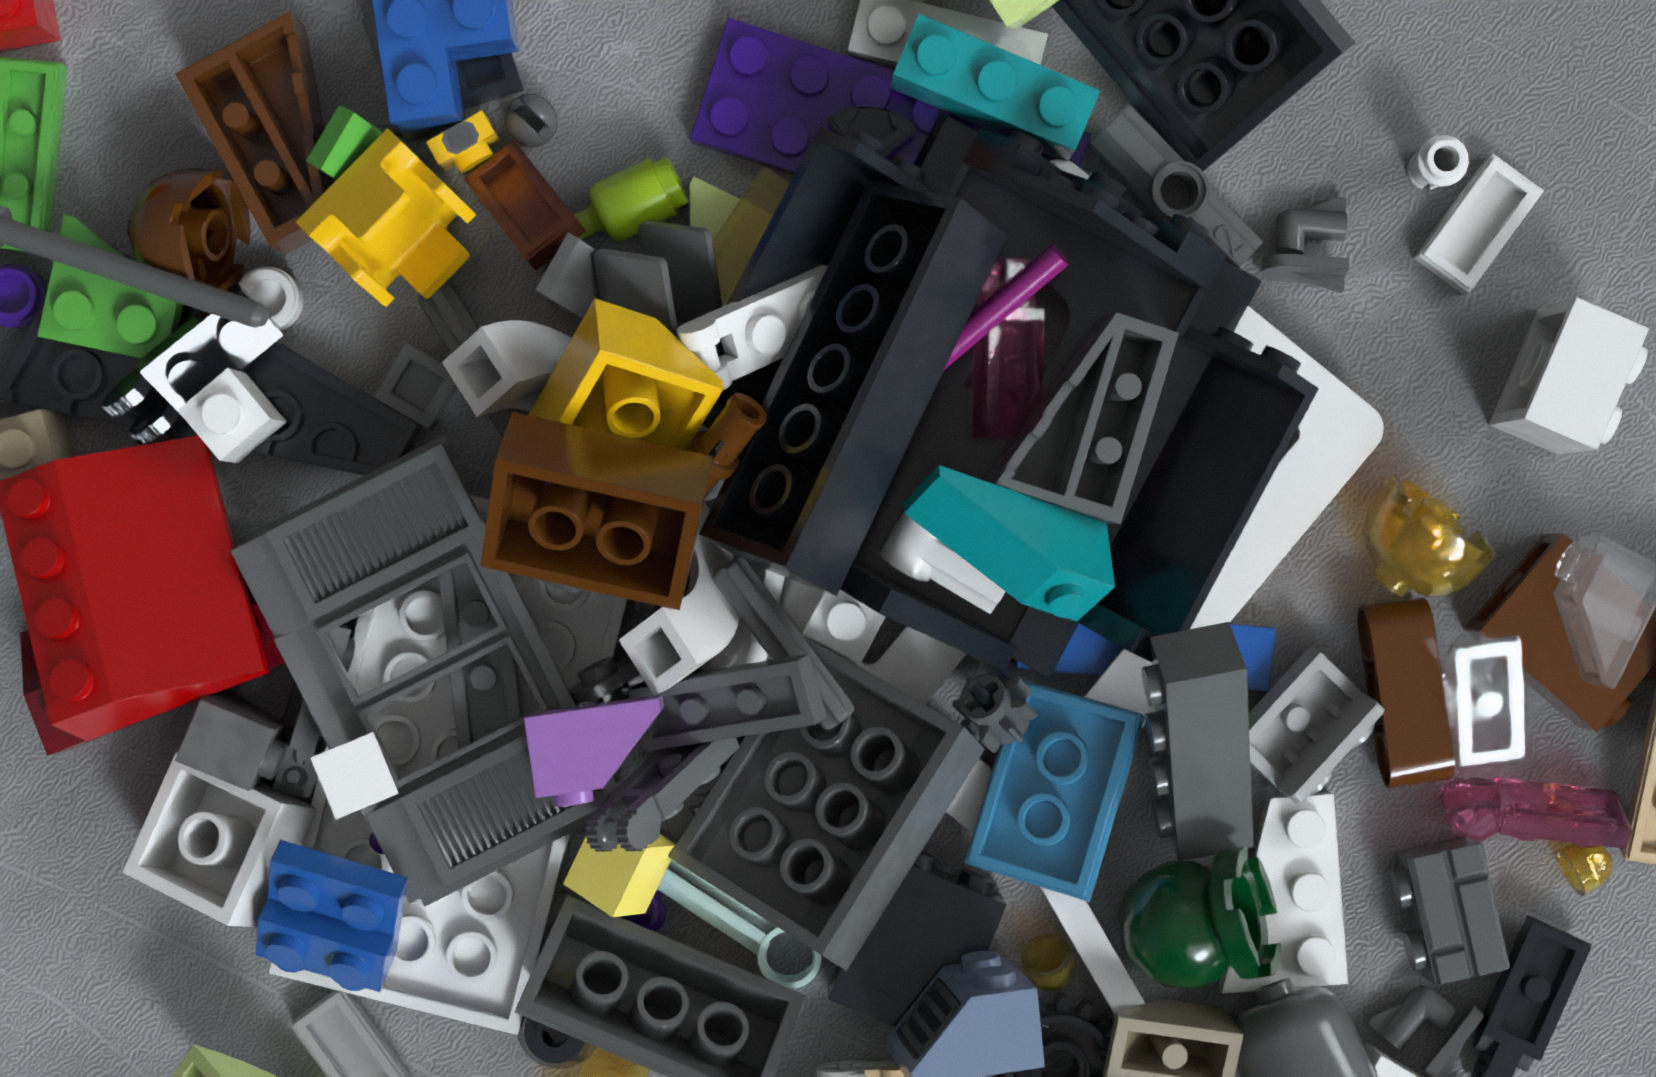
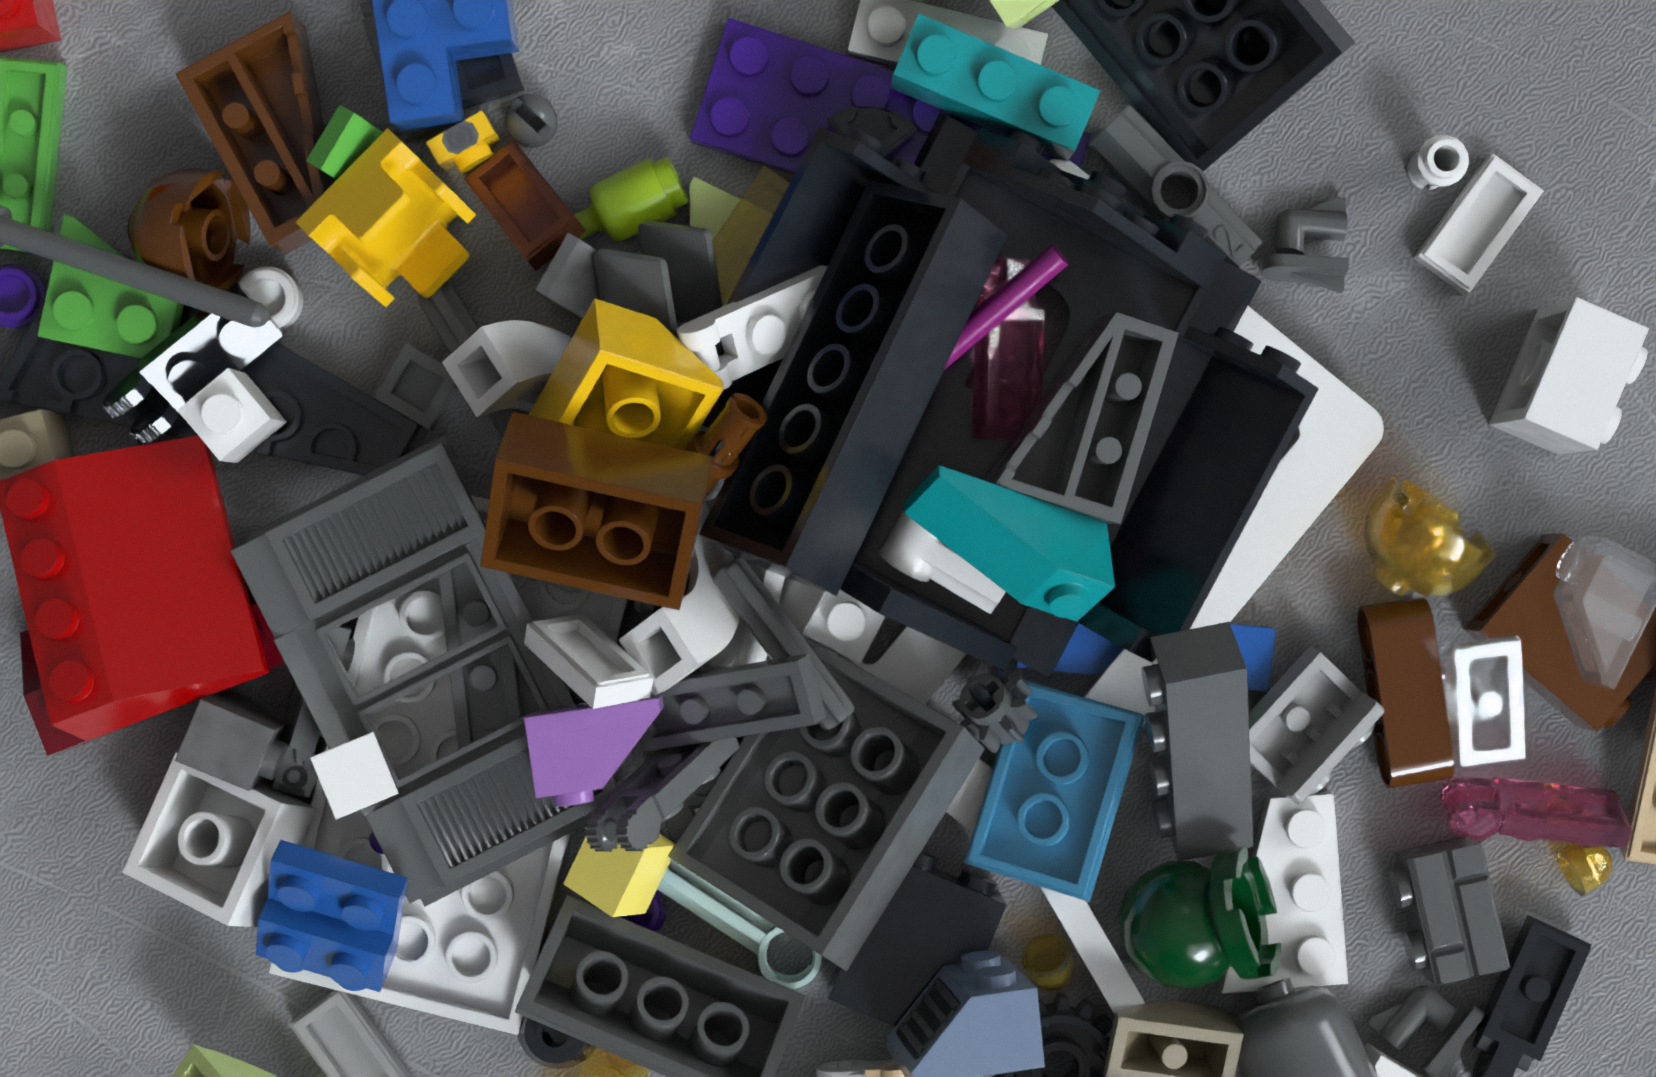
(588, 661): none -> white tile

